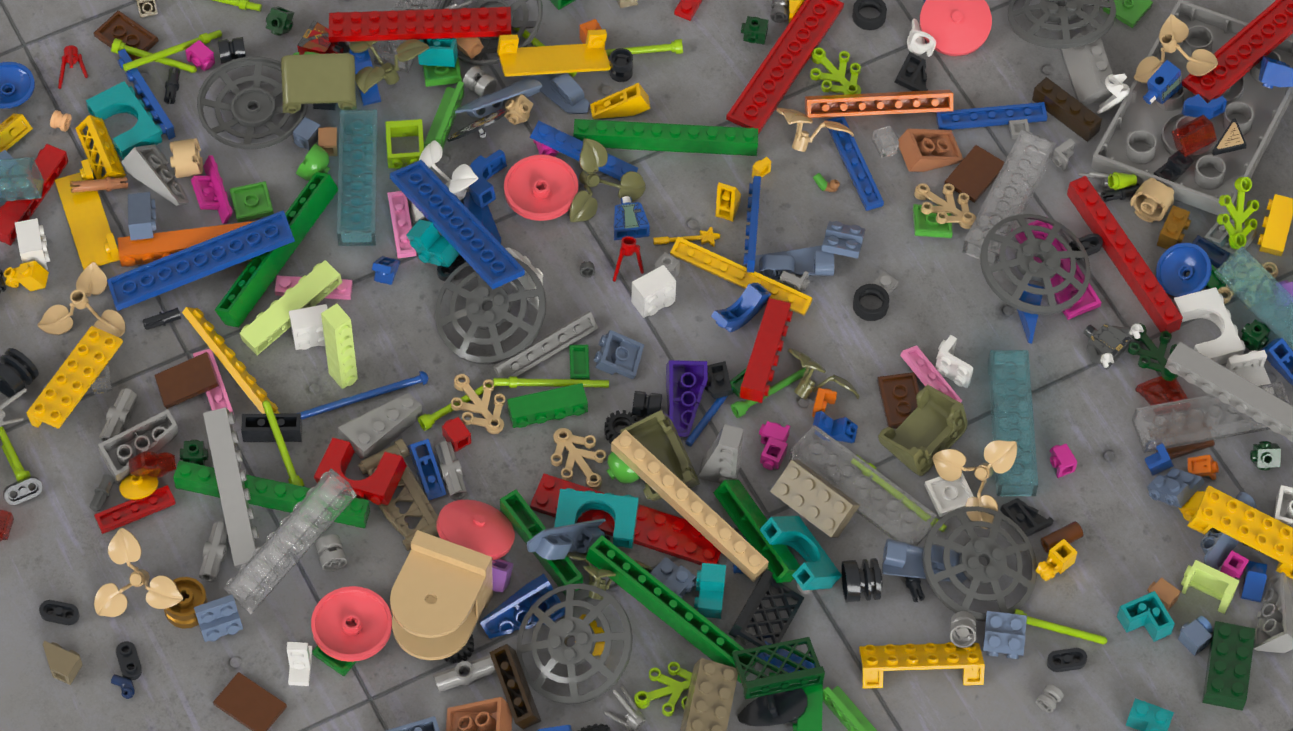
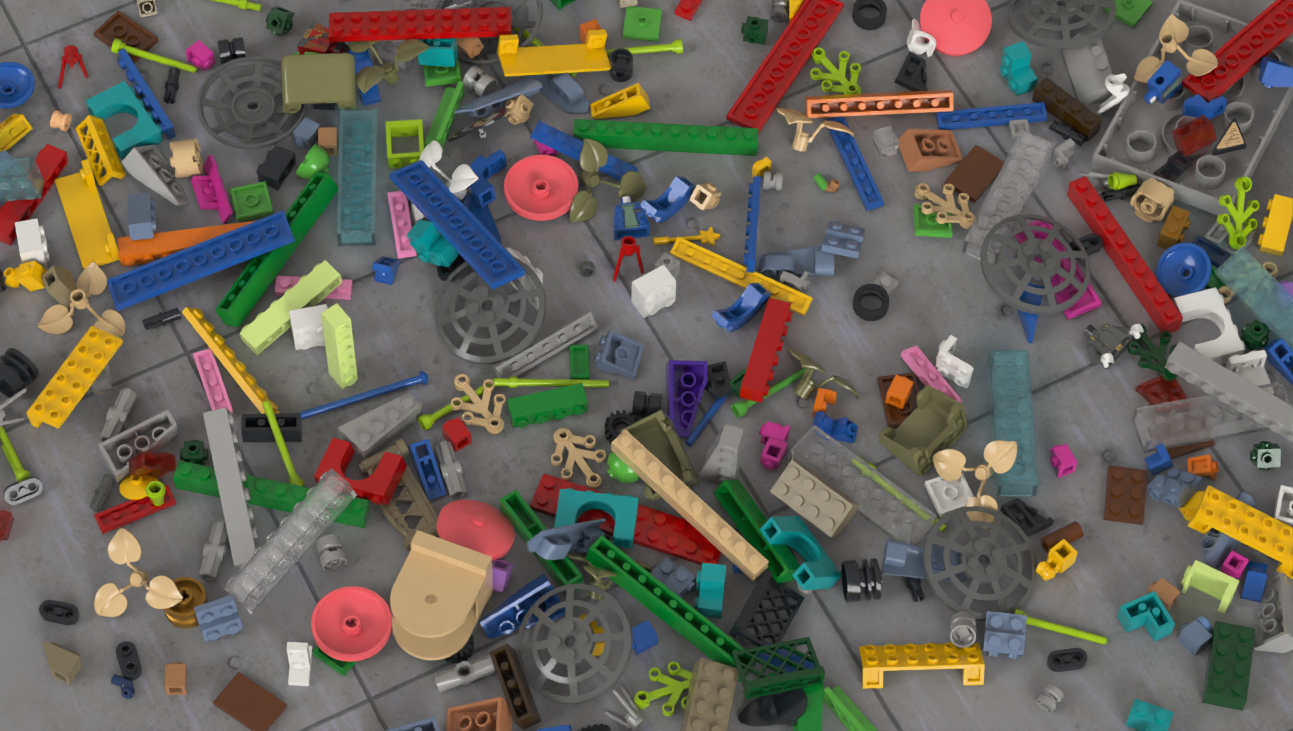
(59, 284): none -> dark tan slope
(99, 184): nougat pin -> none
(155, 491): none -> lime cone
(176, 679): none -> medium nougat brick
(186, 380): reddish brown tile -> none
(205, 38): lime bar -> none
(276, 167): none -> black brick
(642, 23): none -> bright green plate
(643, 637): none -> blue brick
(670, 201): none -> blue arch
(705, 196): none -> tan brick
(727, 201): yellow slope -> none
(772, 180): none -> light grey wheel
(899, 391): none -> orange brick
(1017, 69): none -> teal brick
(1067, 132): none -> black pin
(1125, 495): none -> reddish brown plate

